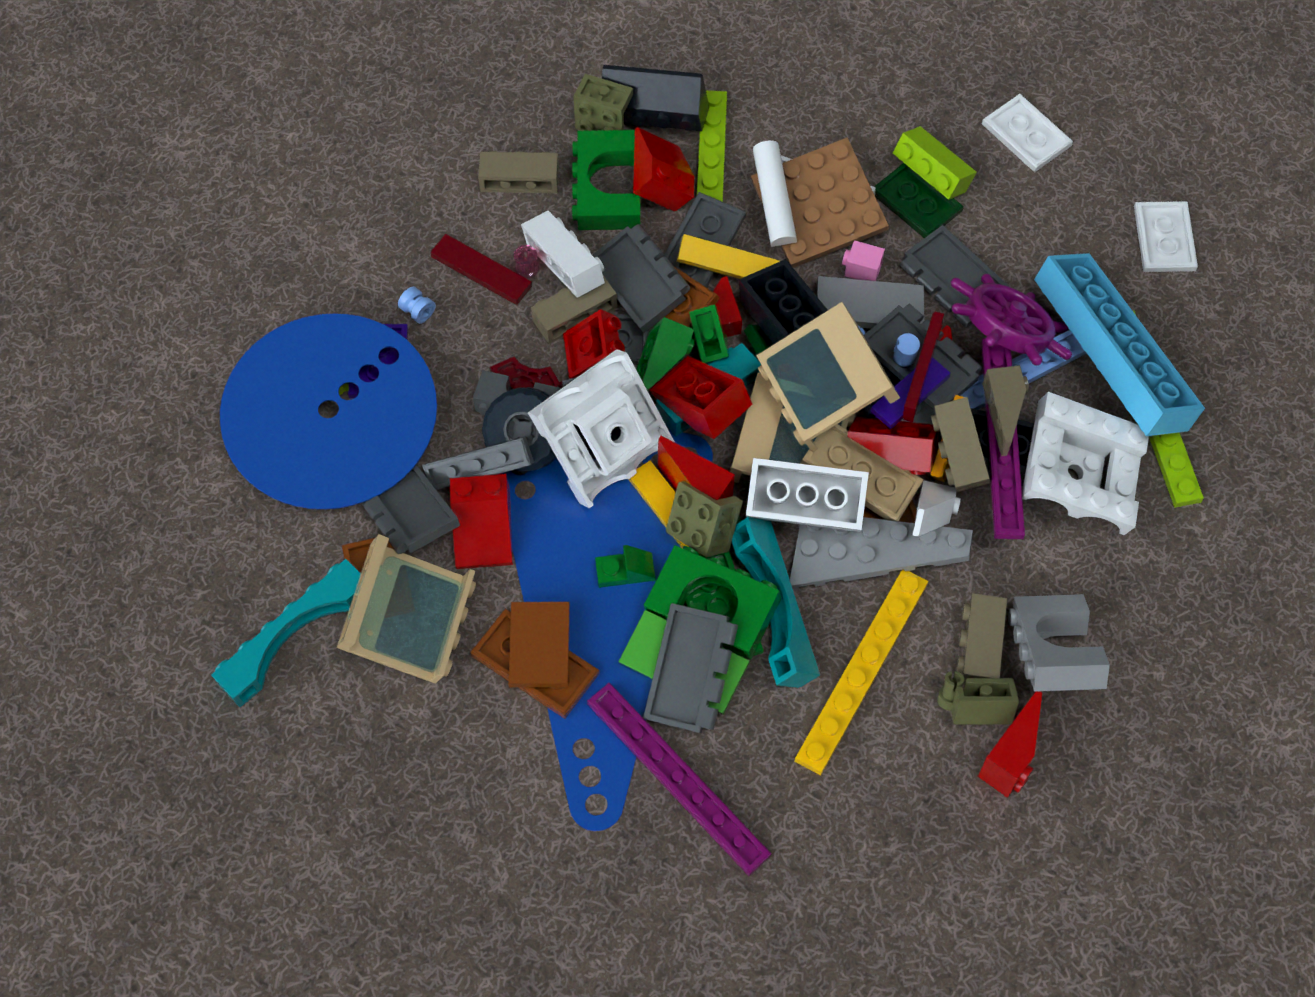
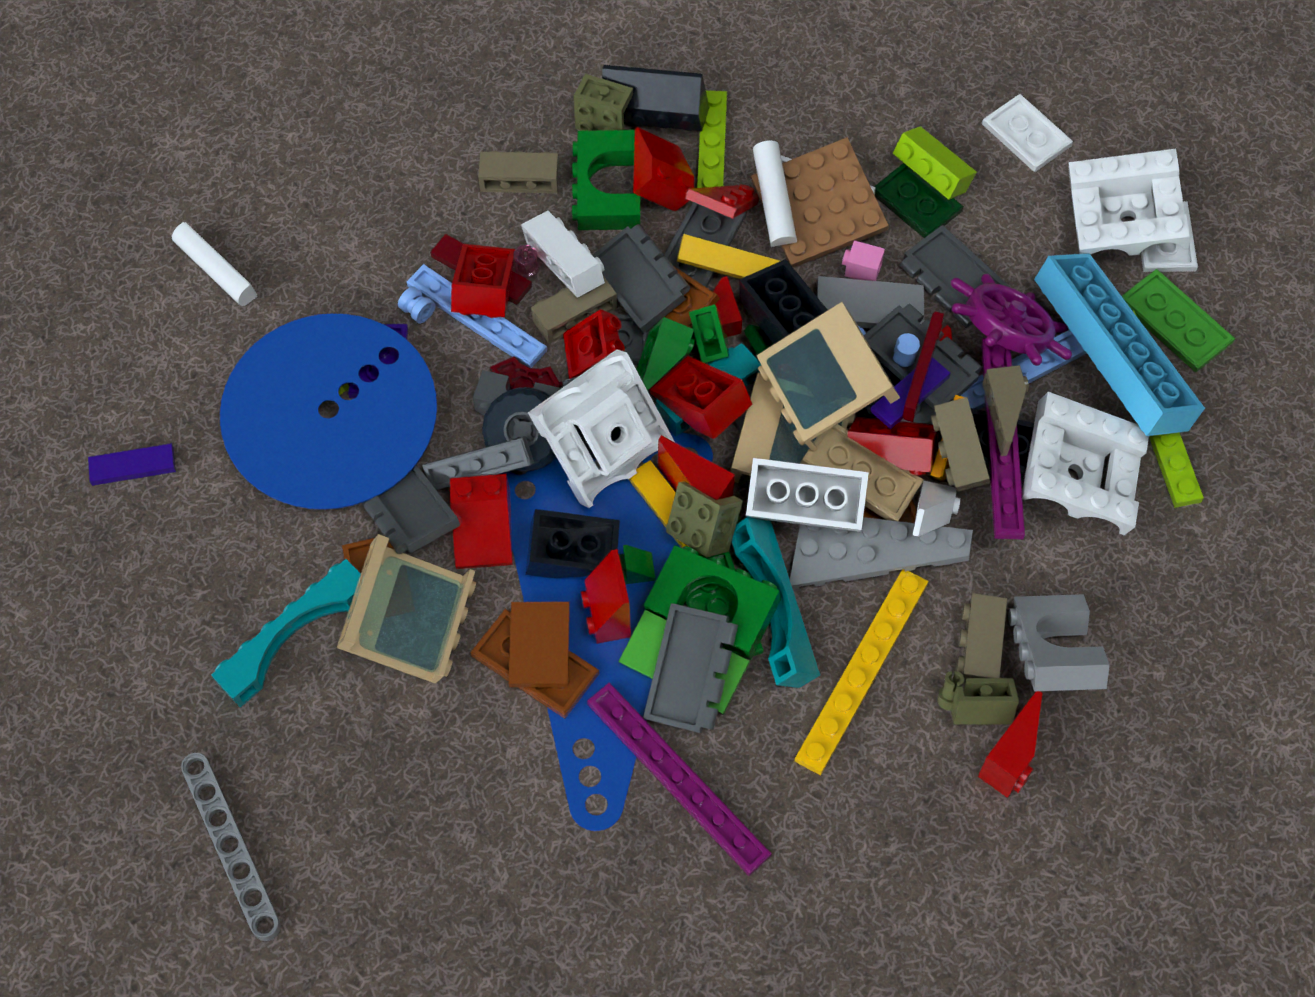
(131, 464): none -> dark purple tile
(213, 264): none -> white brick
(231, 860): none -> light grey beam
(482, 281): none -> red slope
(495, 330): none -> light blue tile
(569, 543): none -> black slope
(607, 601): none -> red slope
(725, 199): none -> red wing
(1121, 187): none -> white piece
(1177, 320): none -> bright green tile

